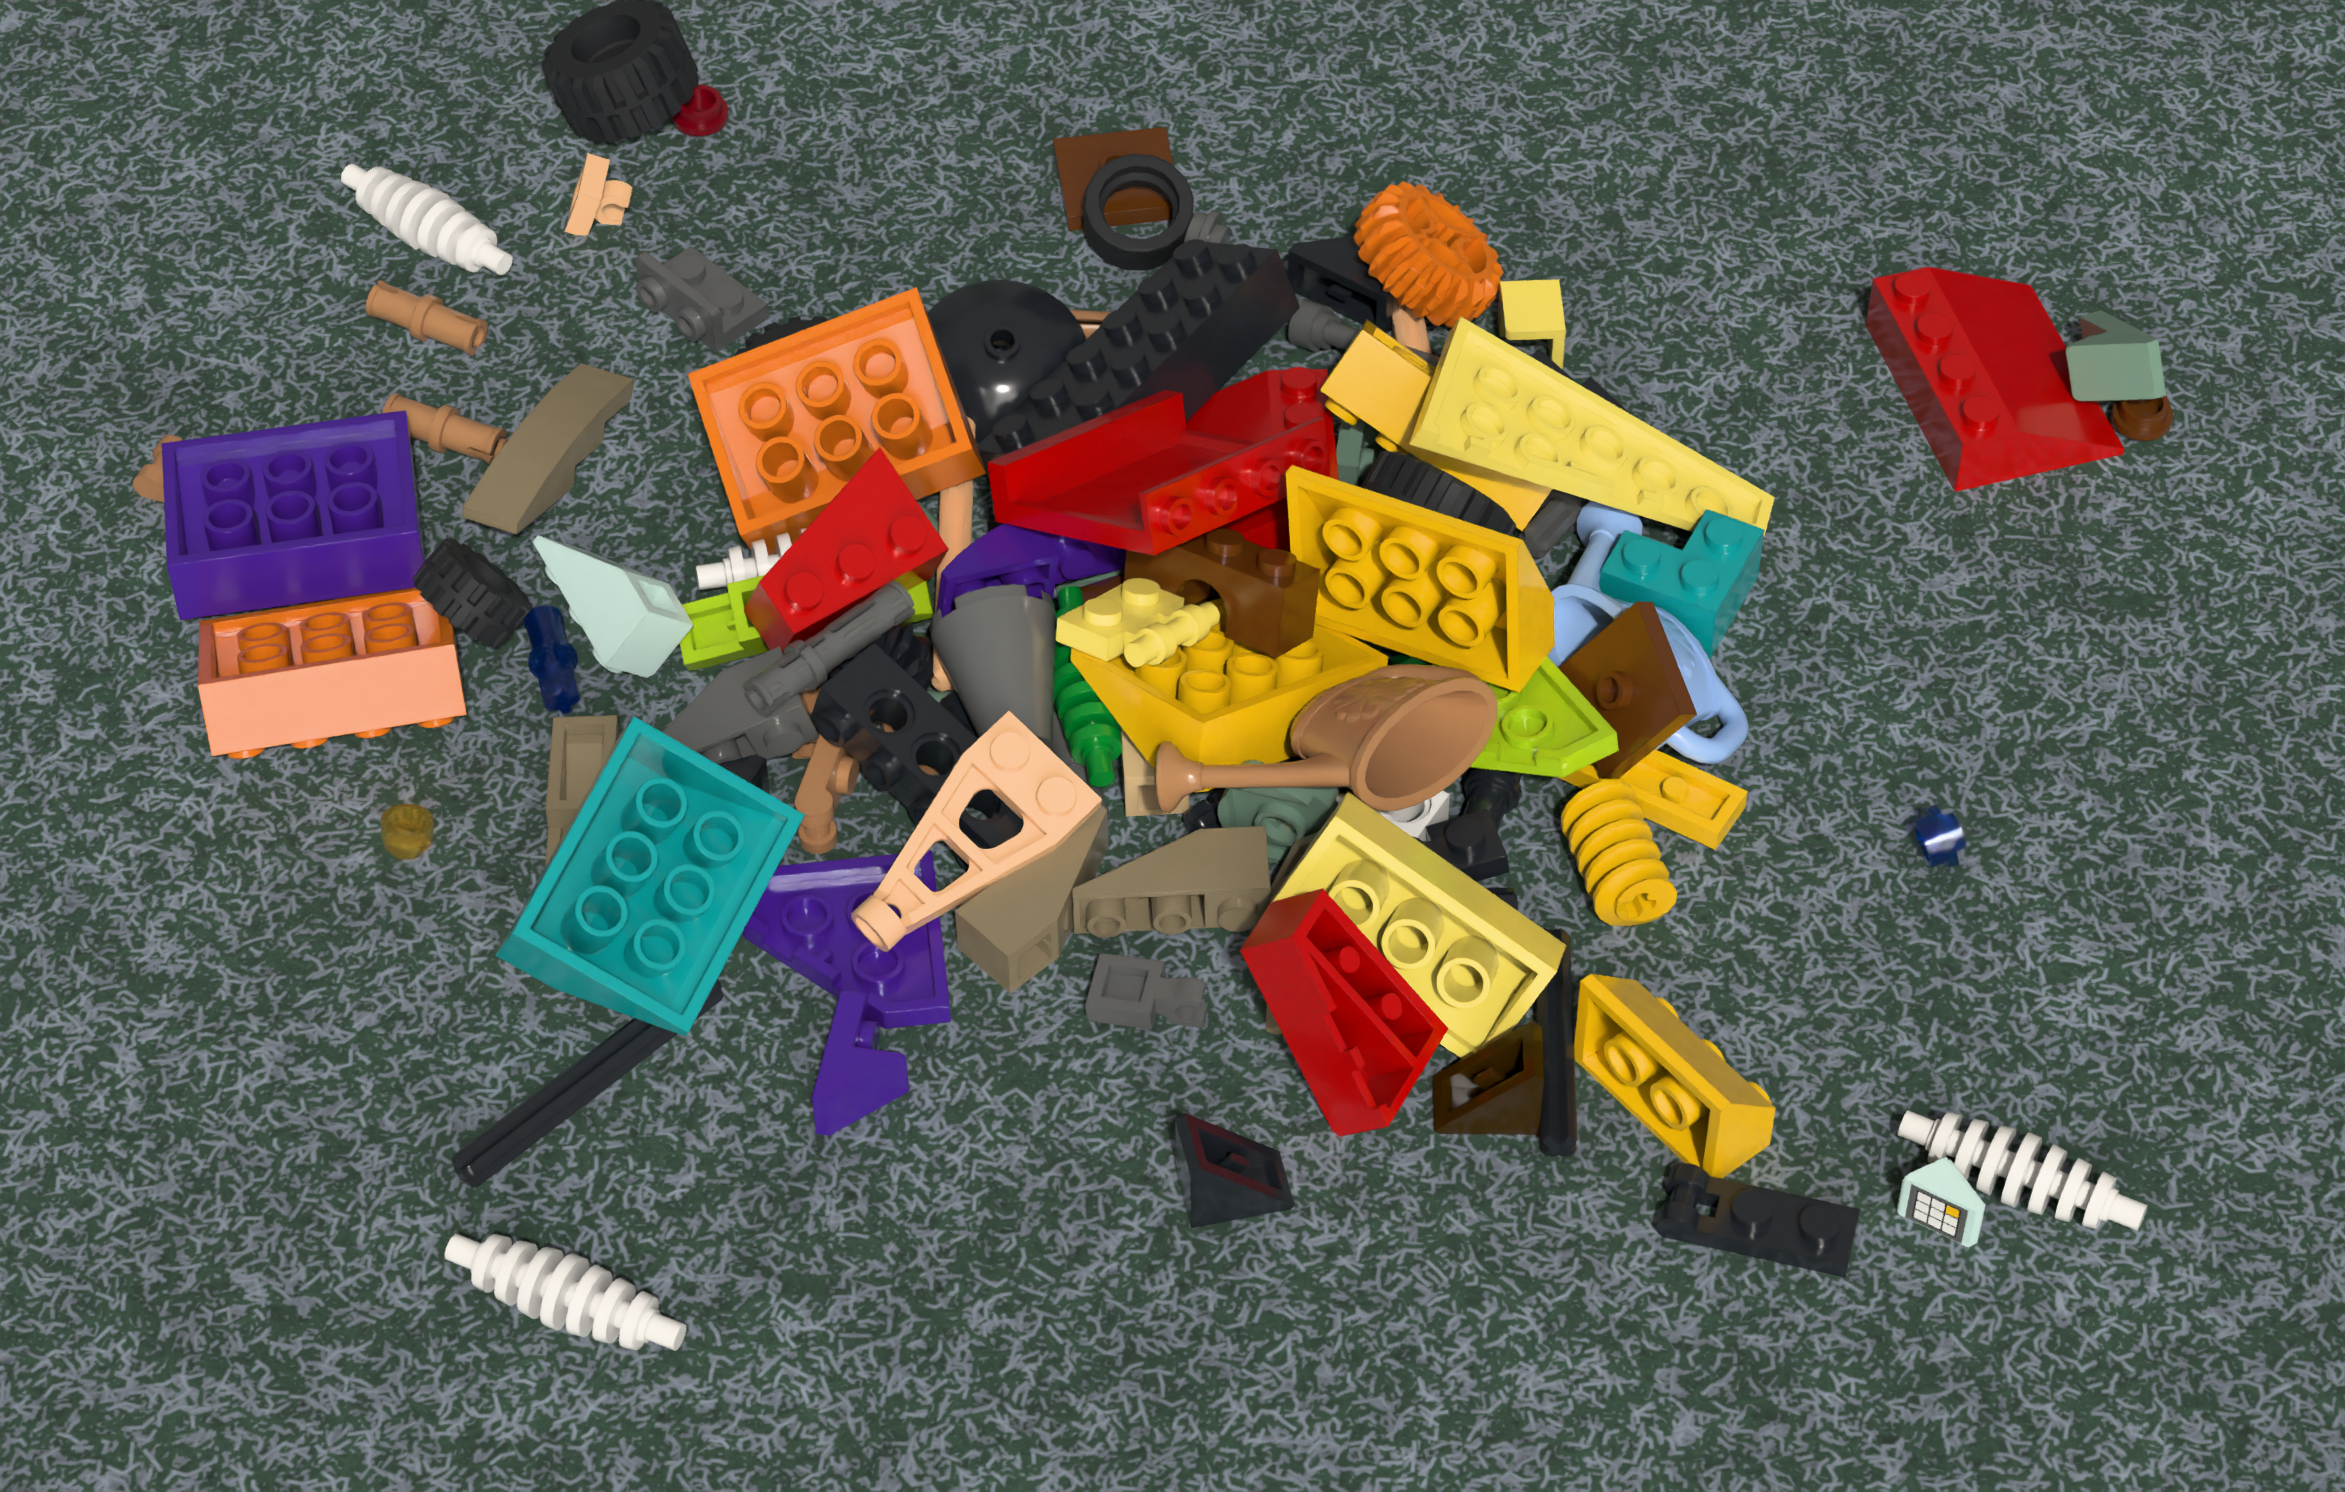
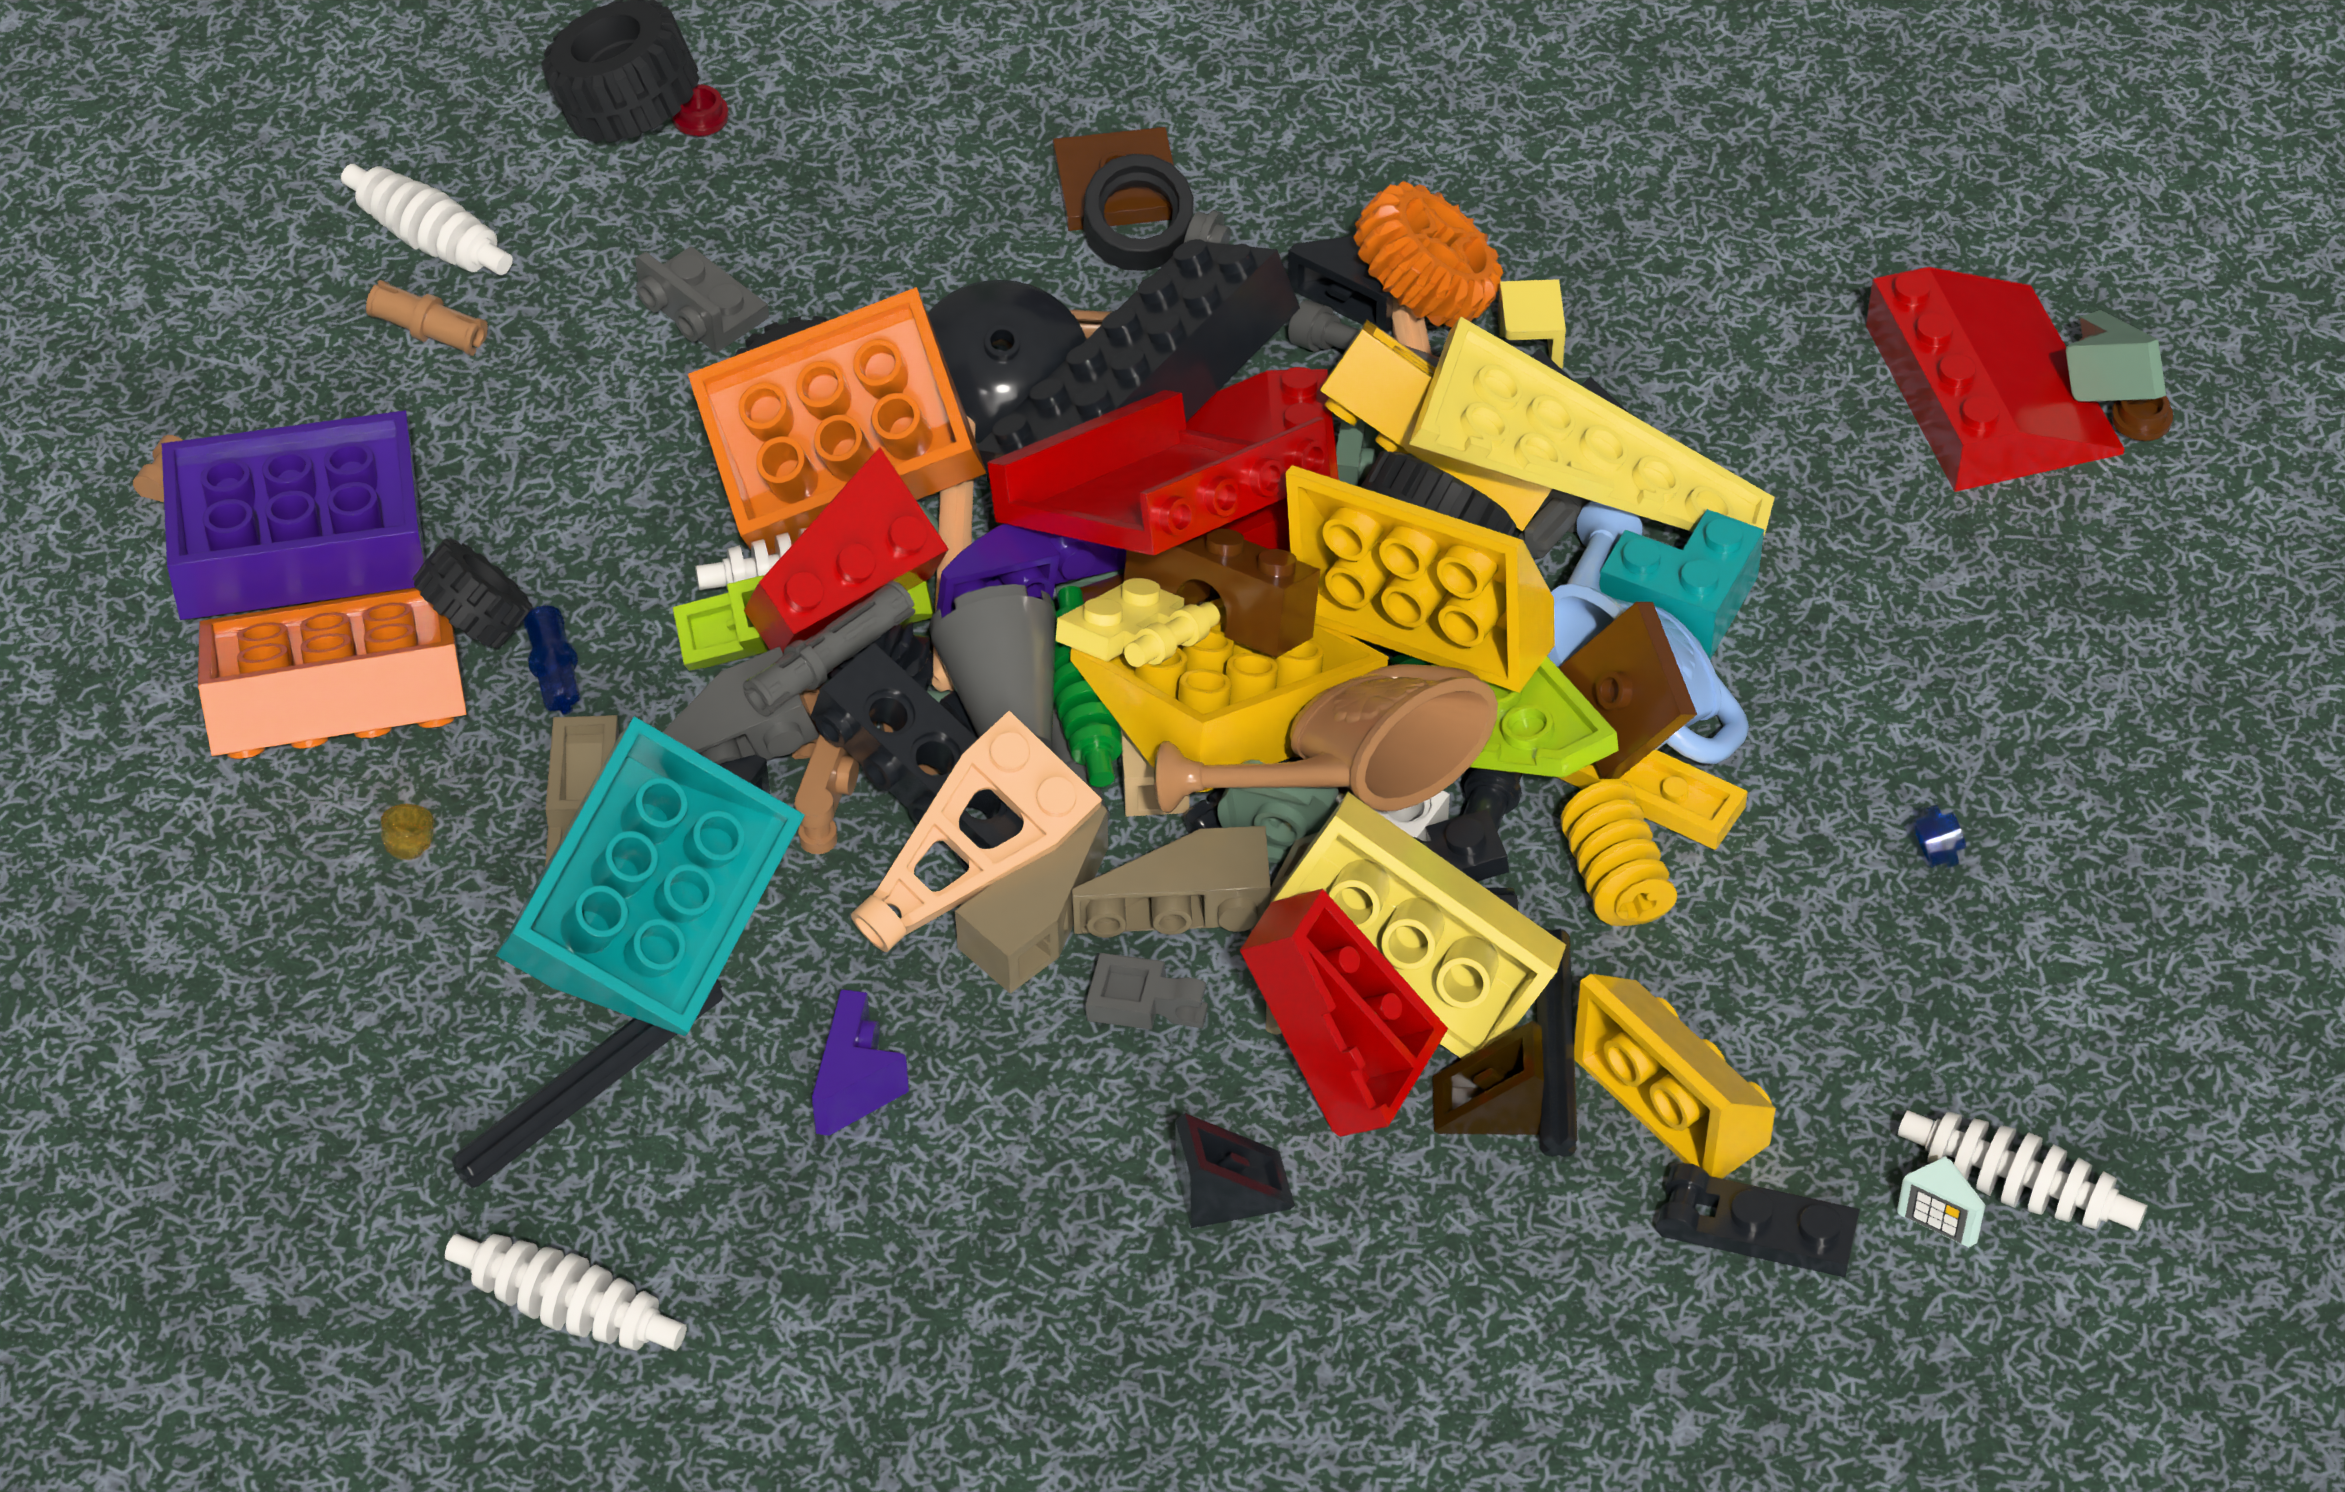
(446, 429): medium nougat pin -> none
(542, 452): dark tan slope -> none
(596, 197): light nougat tile -> none
(624, 612): light aqua slope -> none
(810, 929): dark purple plate -> none

